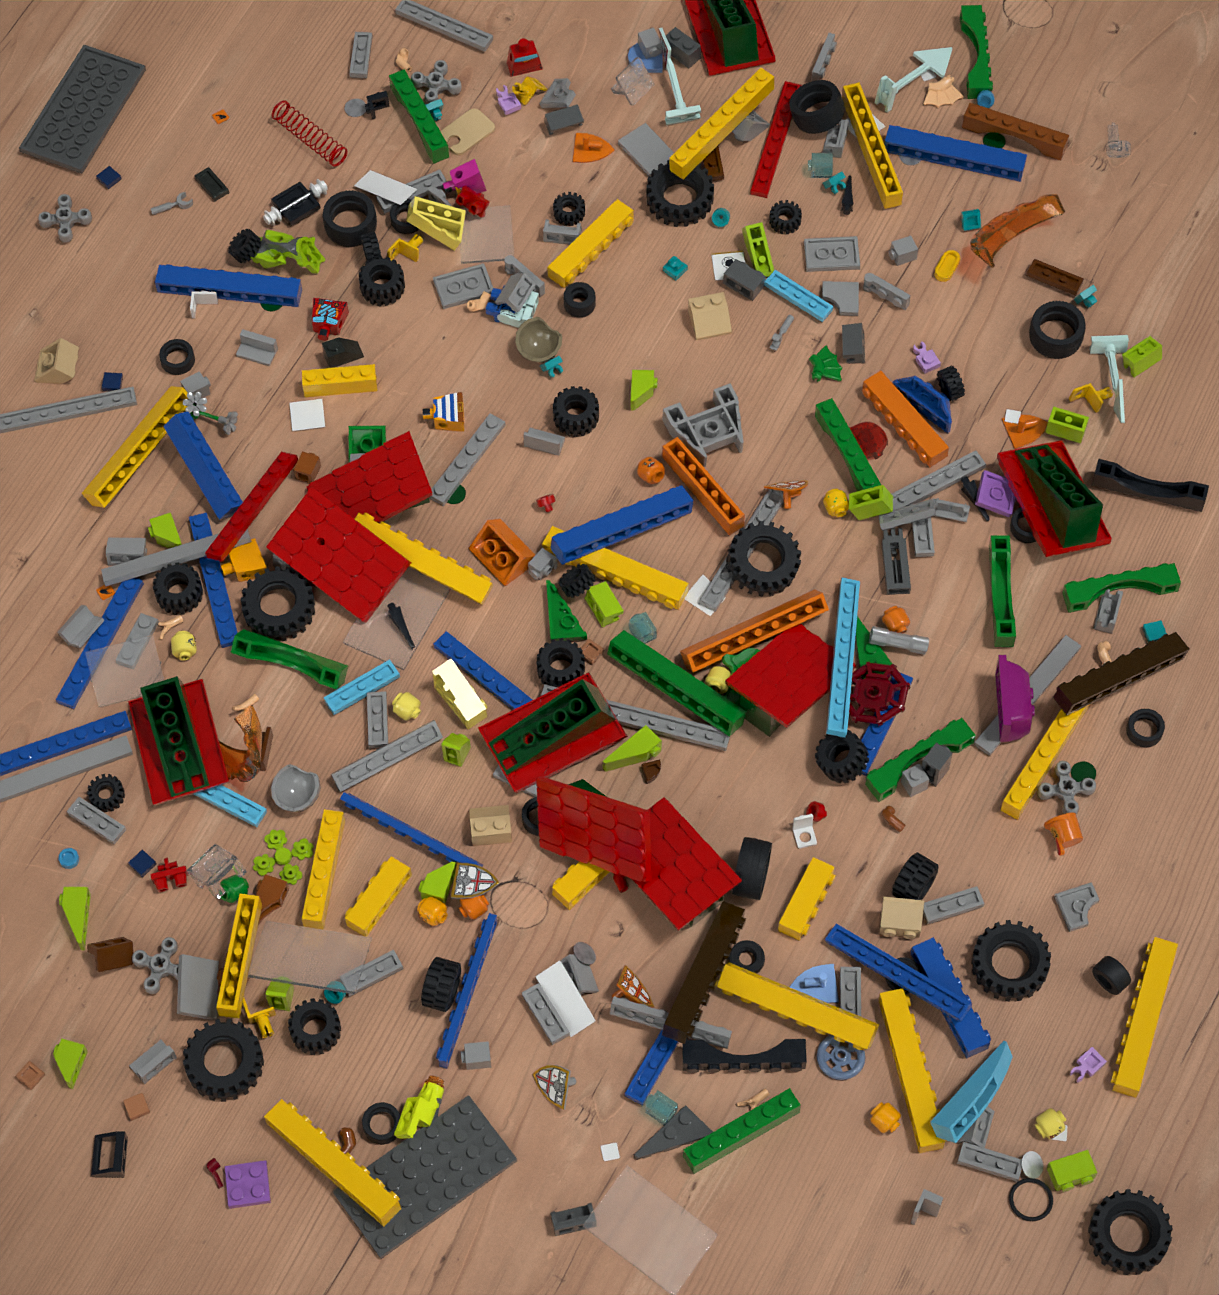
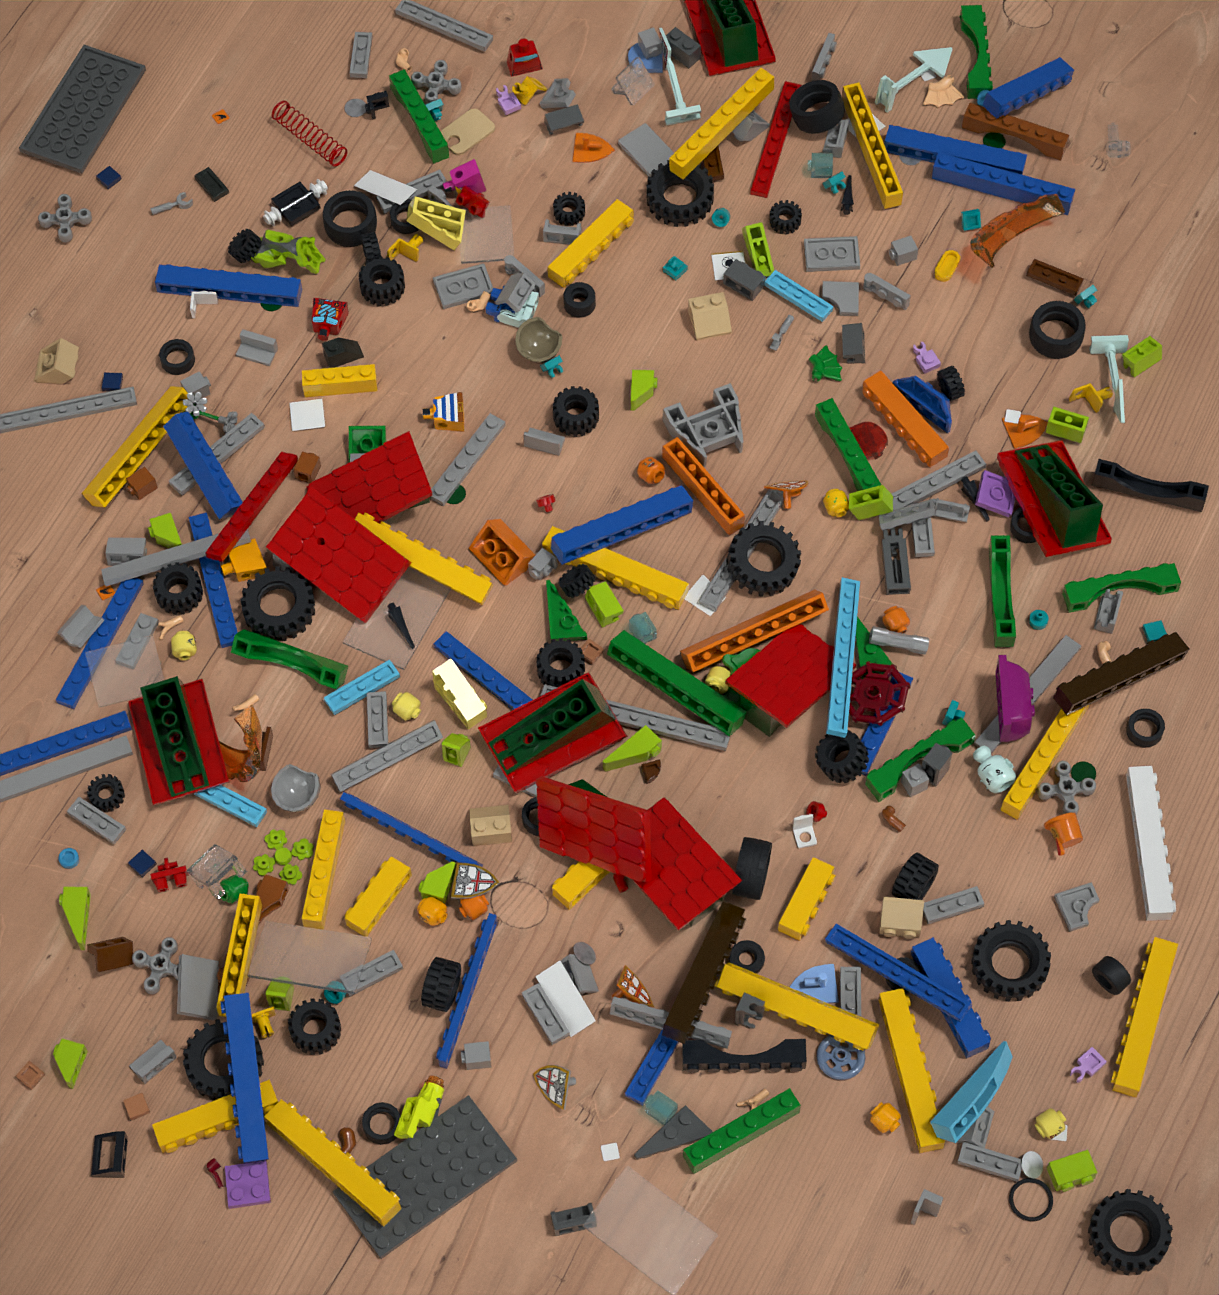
(141, 483): none -> dark orange brick
(205, 1120): none -> yellow brick
(222, 450): none -> light grey plate
(246, 1078): none -> blue brick
(749, 1007): none -> dark grey hinge
(952, 713): none -> teal tile
(994, 770): none -> light aqua piece
(997, 181): none -> blue brick
(1028, 87): none -> blue brick
(1038, 619): none -> teal tile
(1149, 843): none -> white brick

